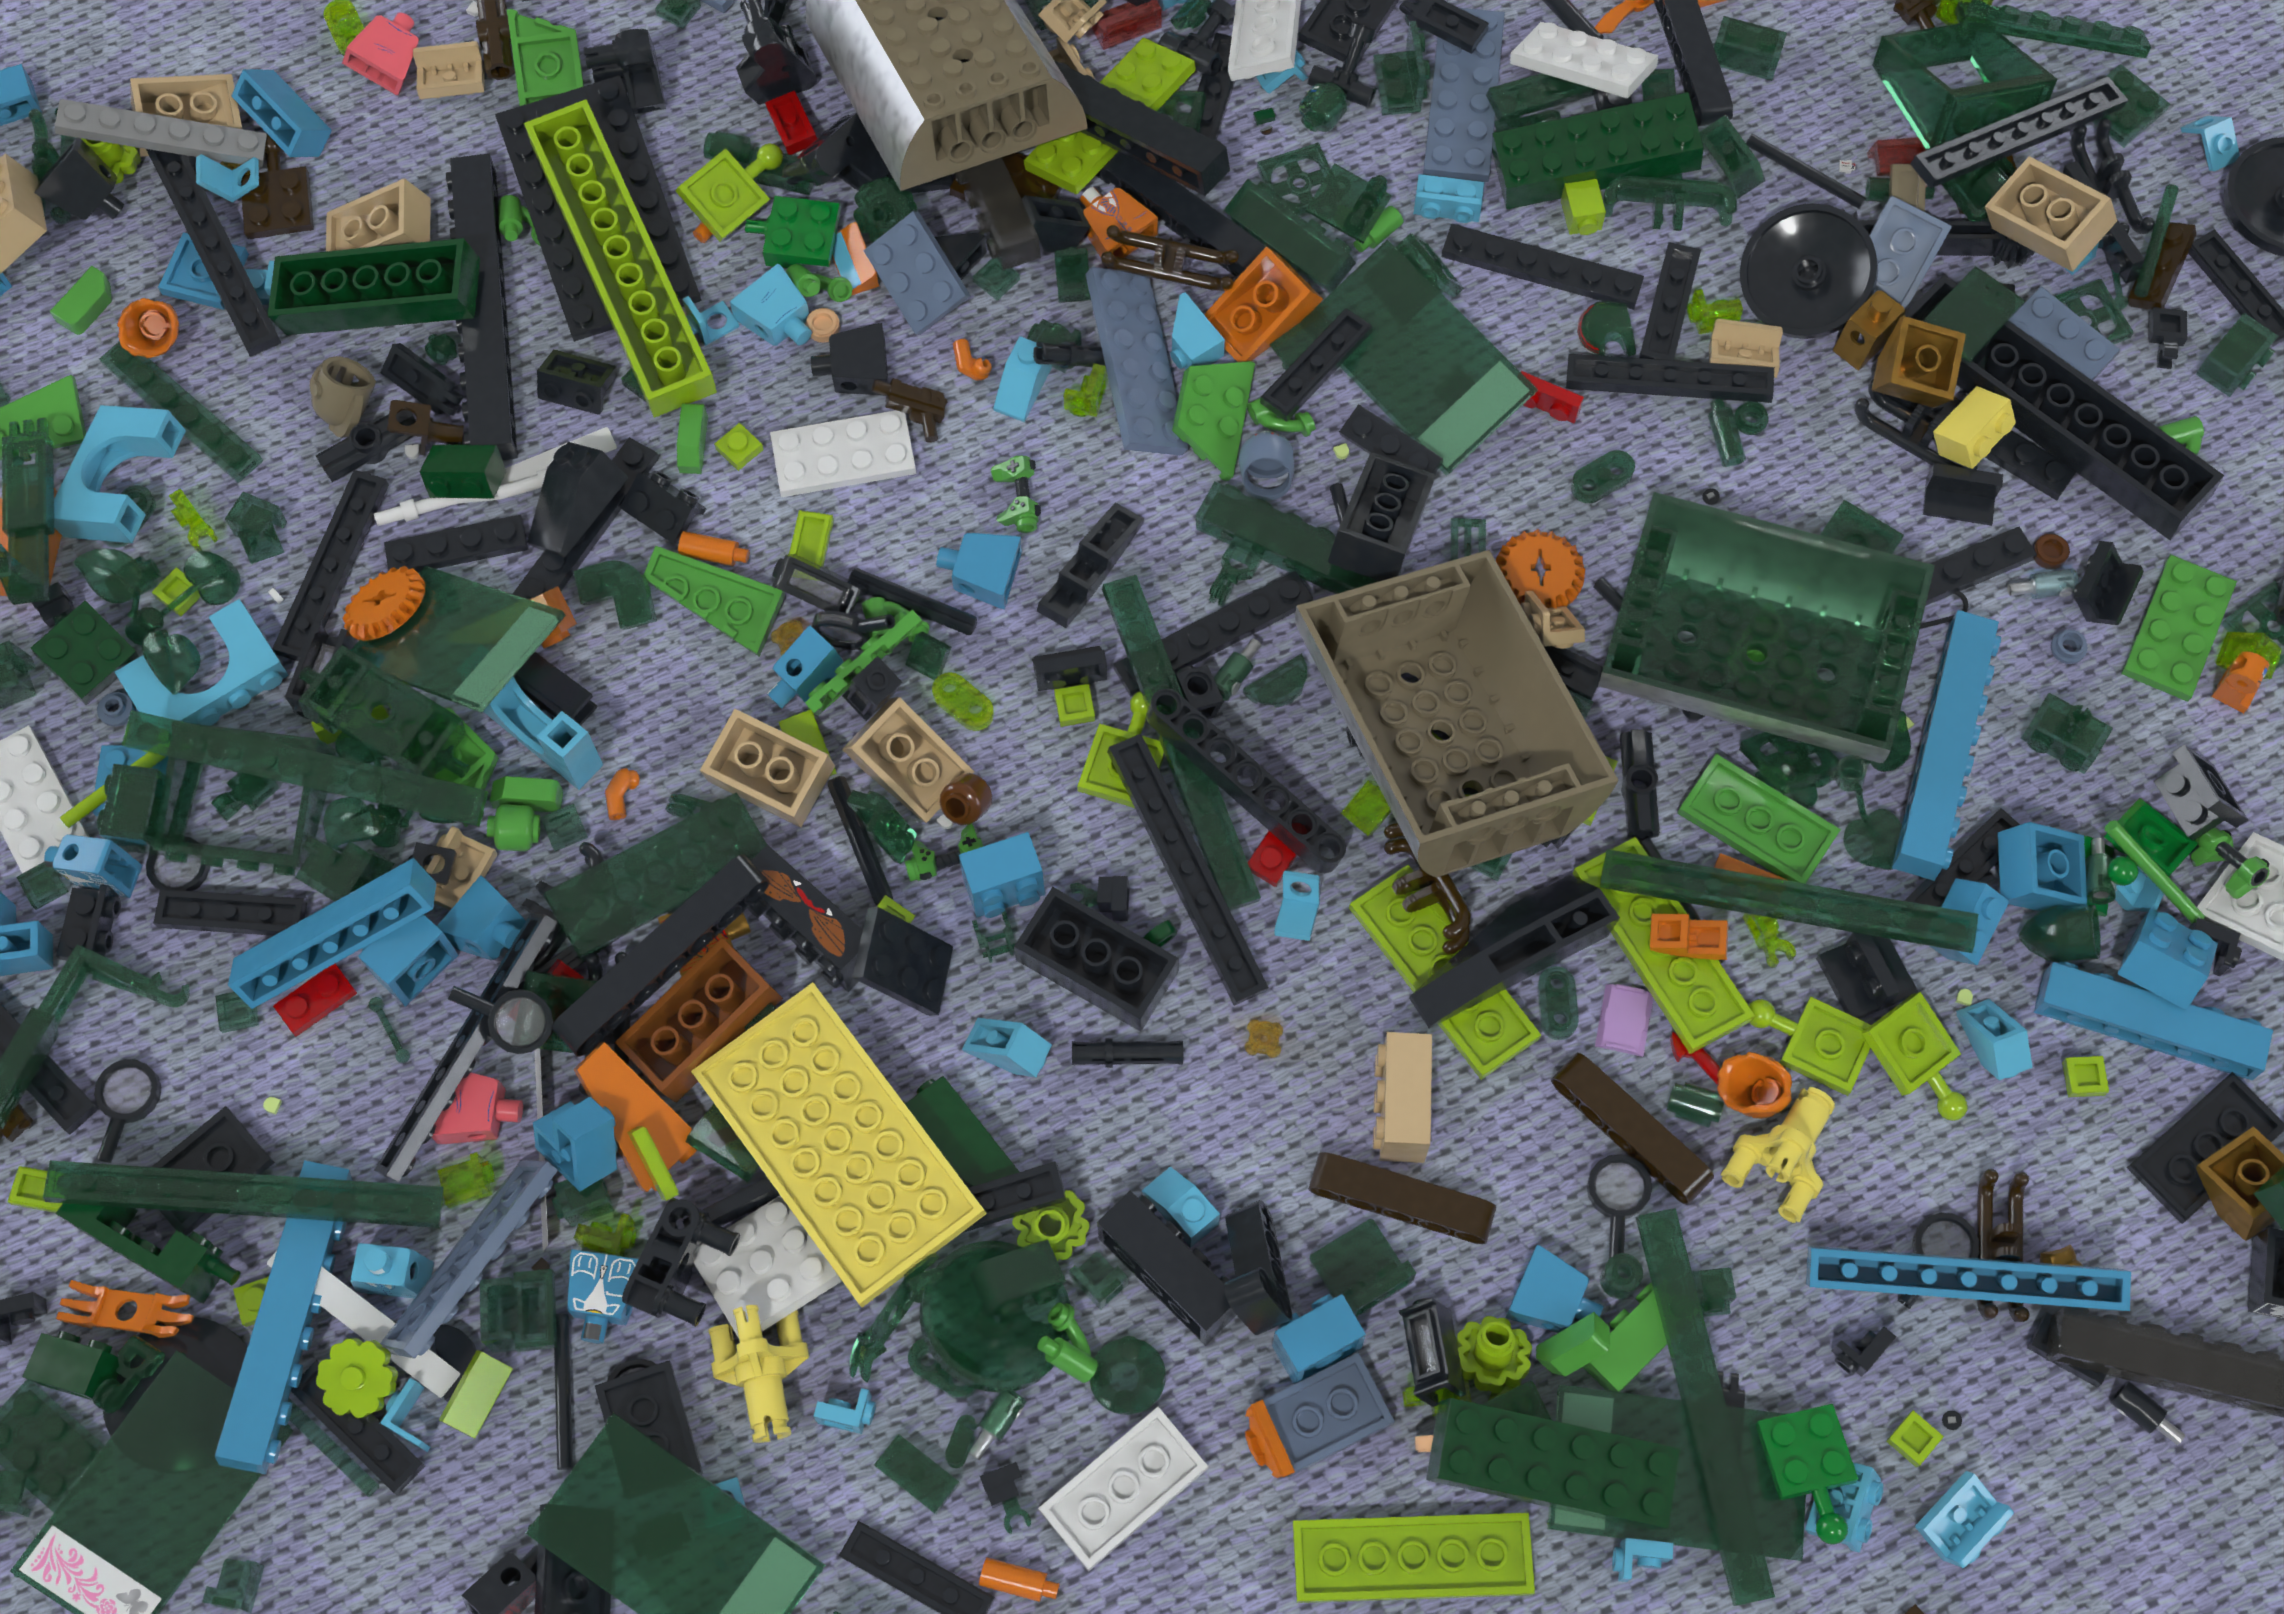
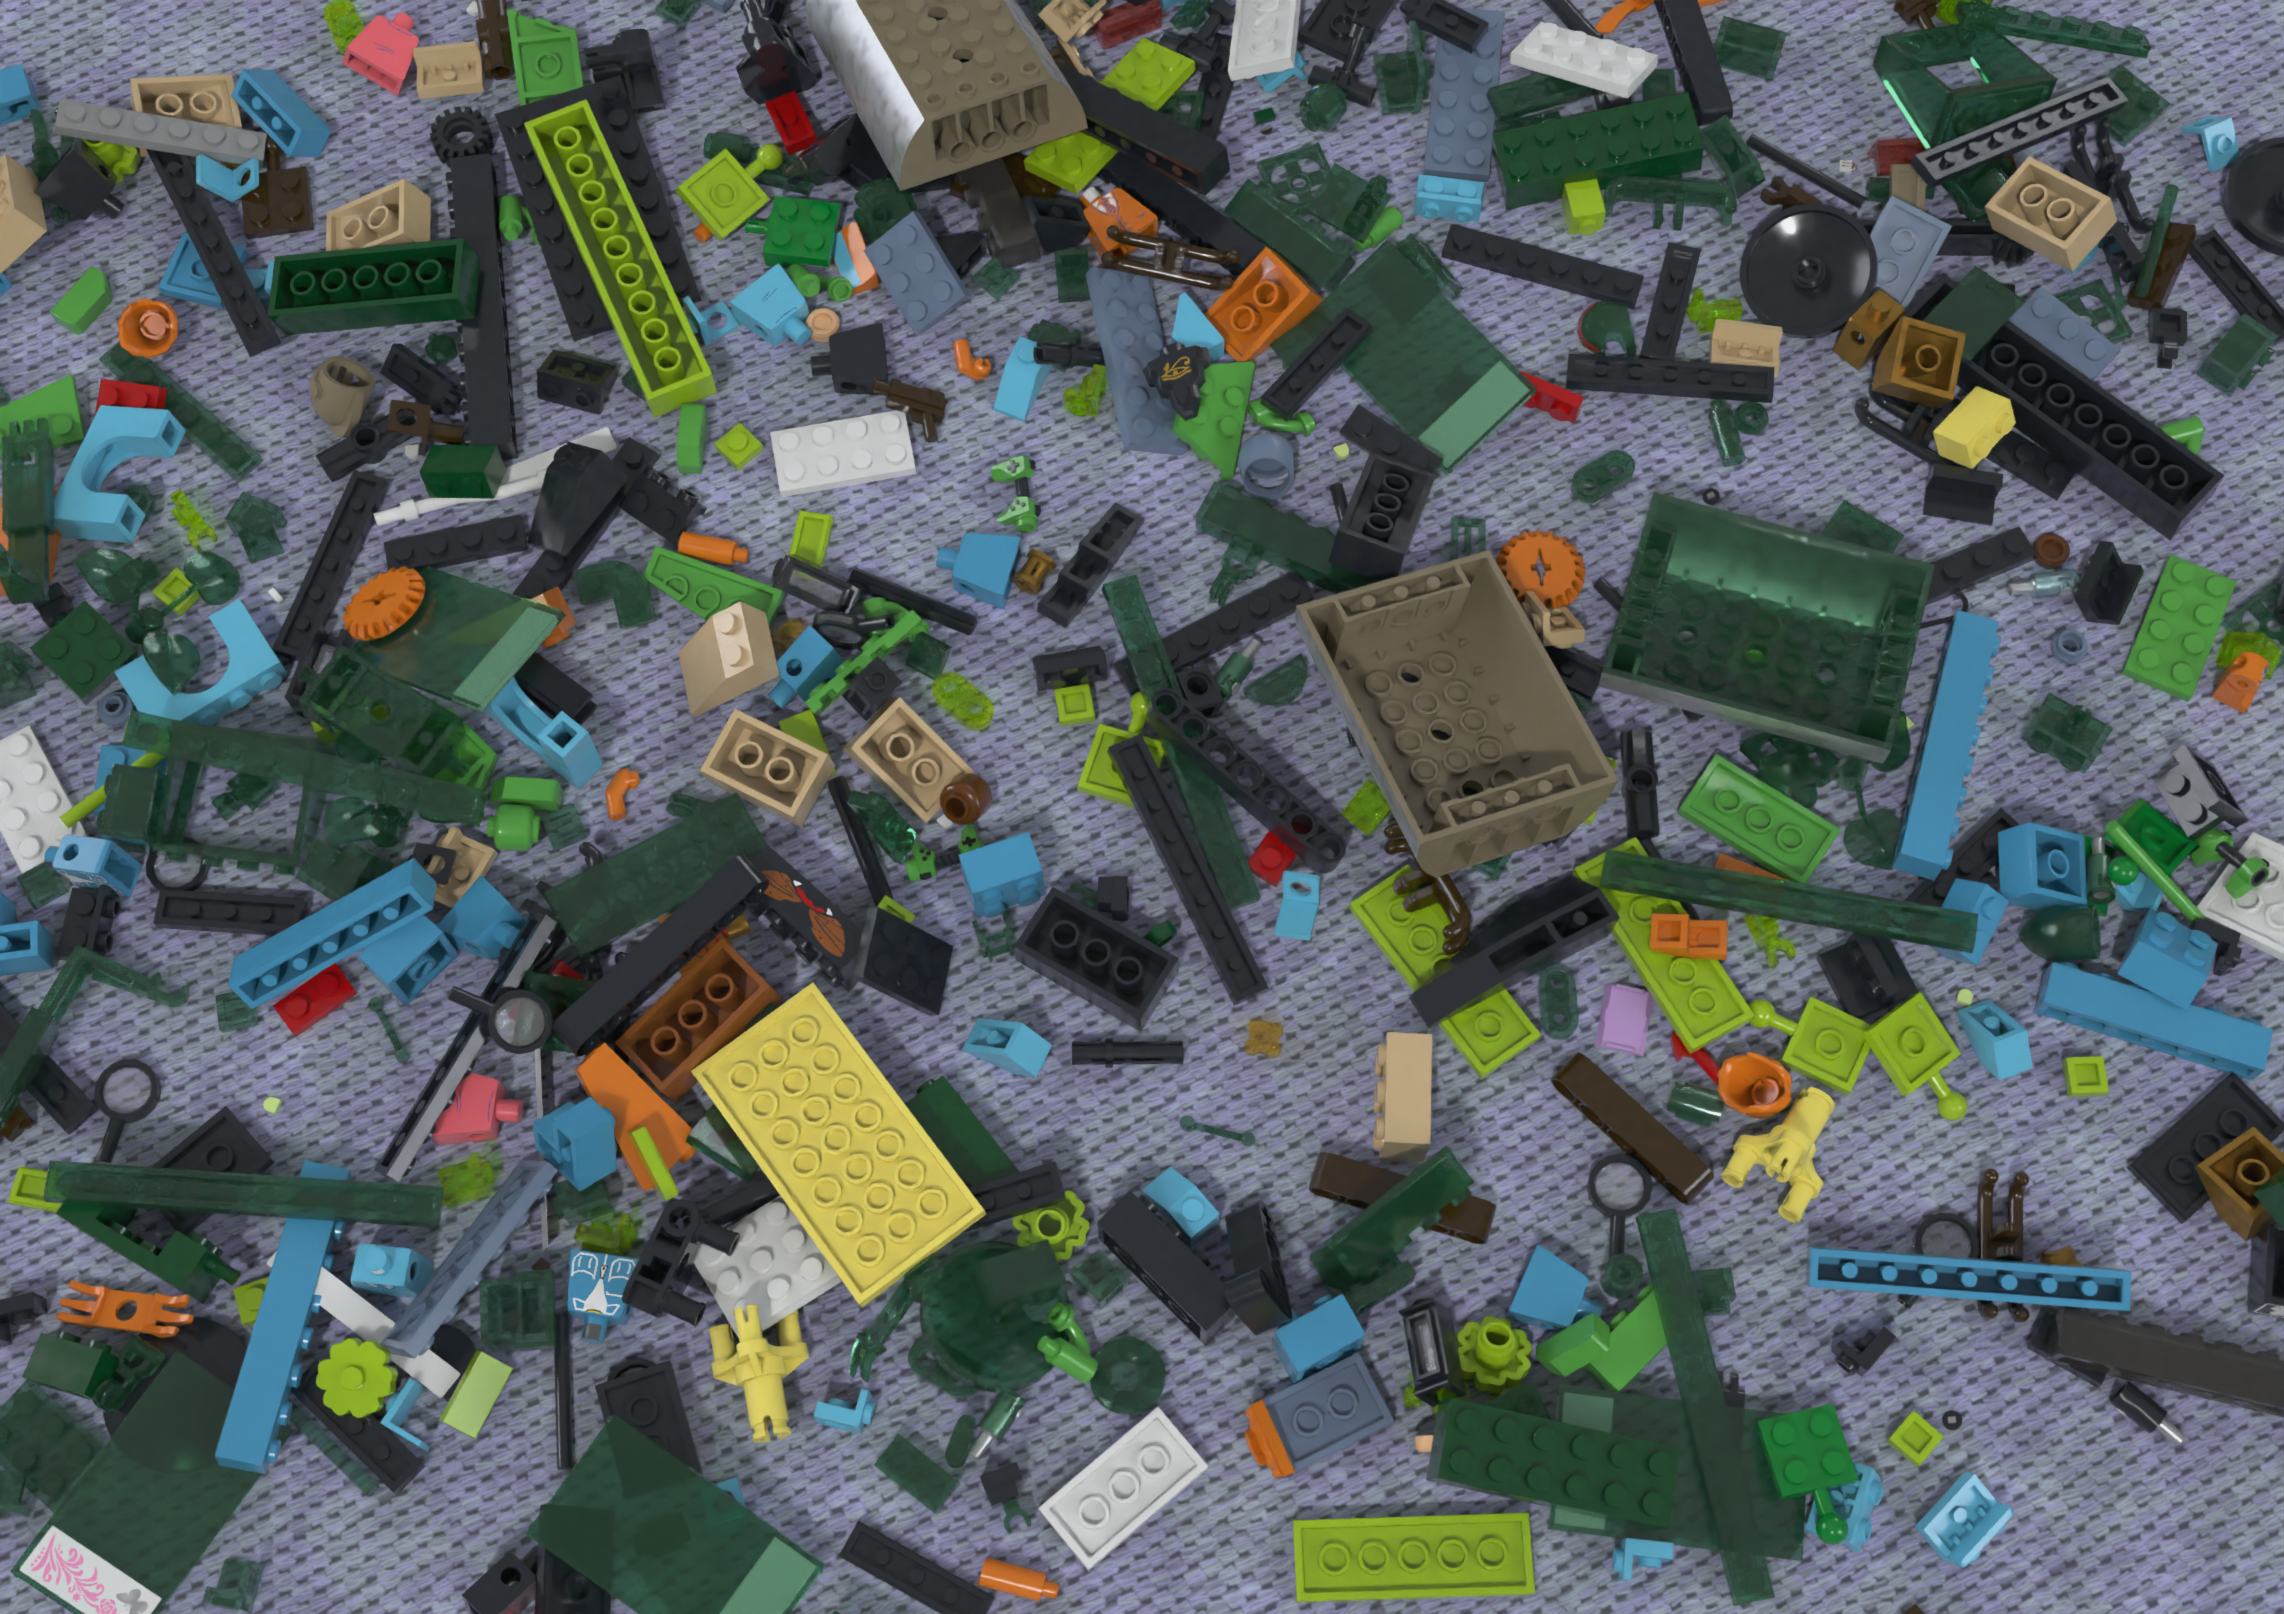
(130, 395): none -> red plate
(457, 123): none -> black tyre
(727, 657): none -> tan slope
(1031, 583): none -> pearl gold bush
(1179, 376): none -> black rock
(1187, 1124): none -> hinge
(1399, 1212): none -> clear green slope
(1786, 196): none -> dark brown plate

